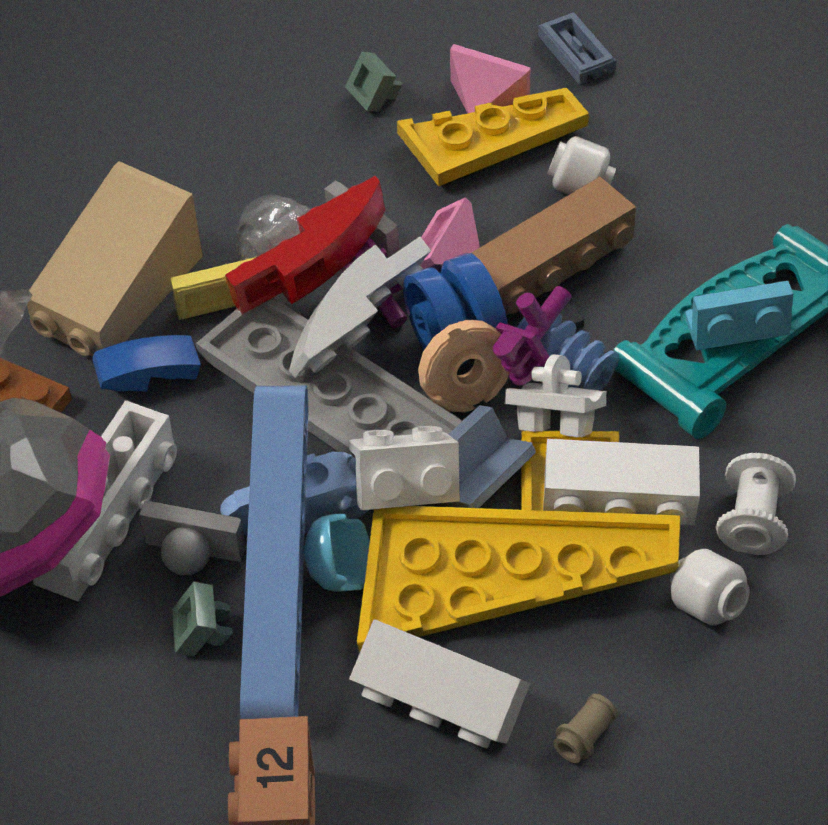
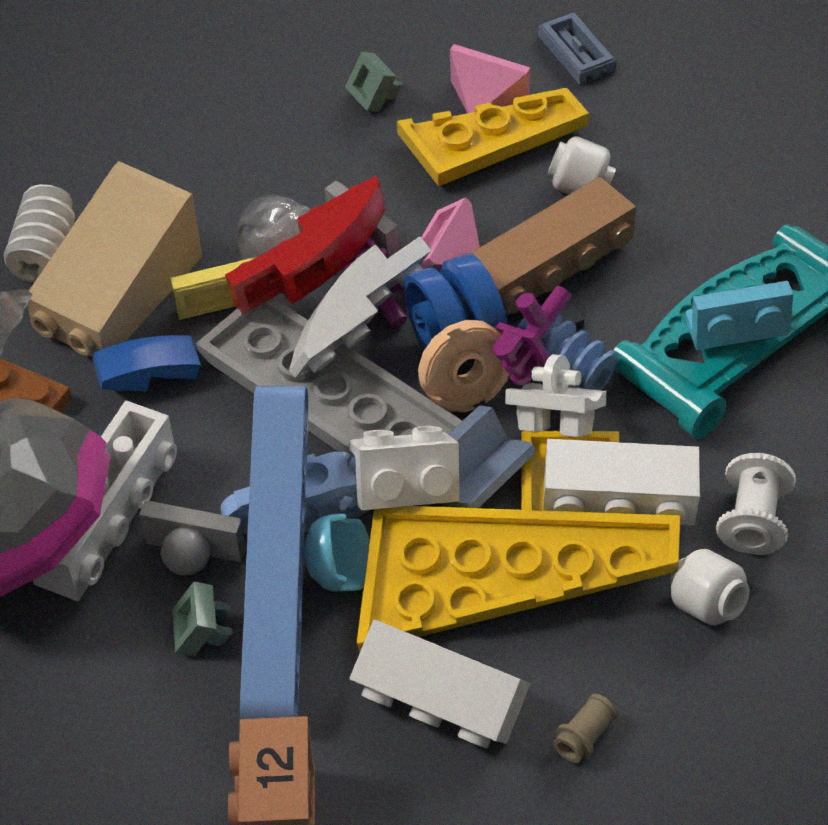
(38, 230): none -> white piece

